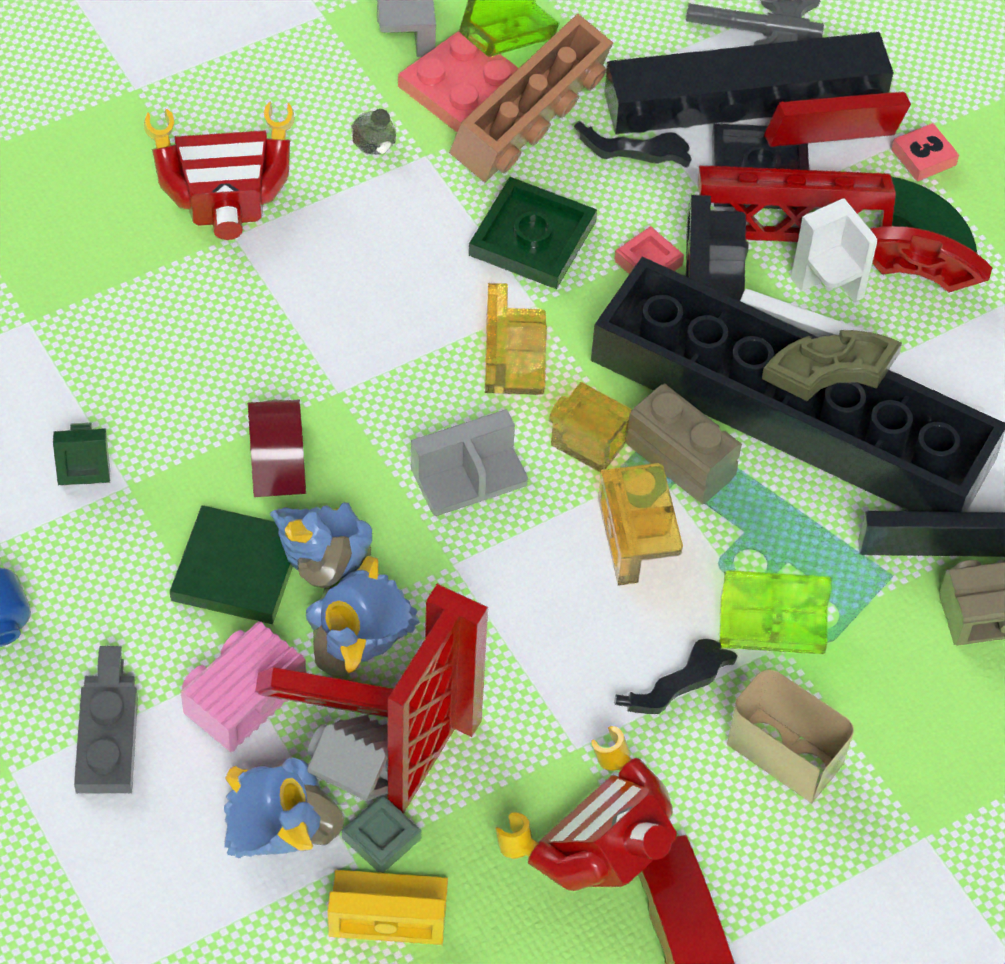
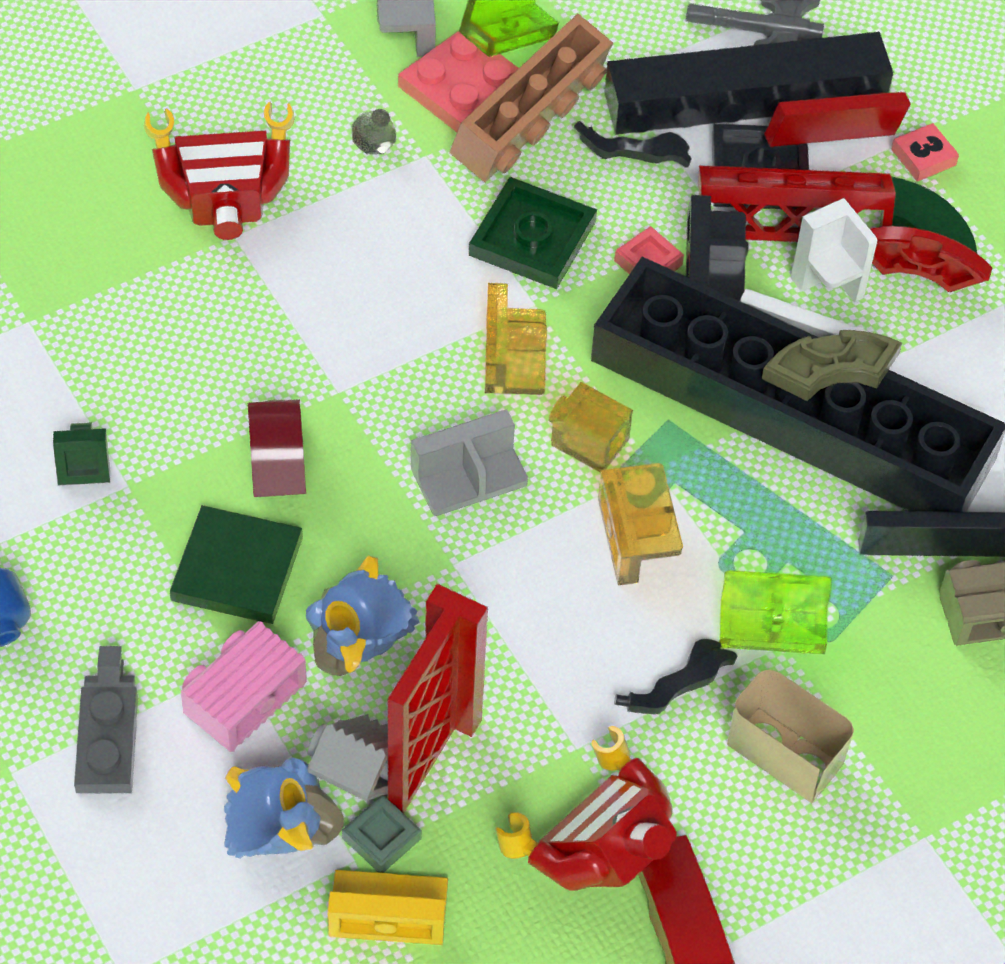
(323, 542): medium blue hair -> none
(323, 691): red tile -> none
(685, 442): dark tan brick -> none

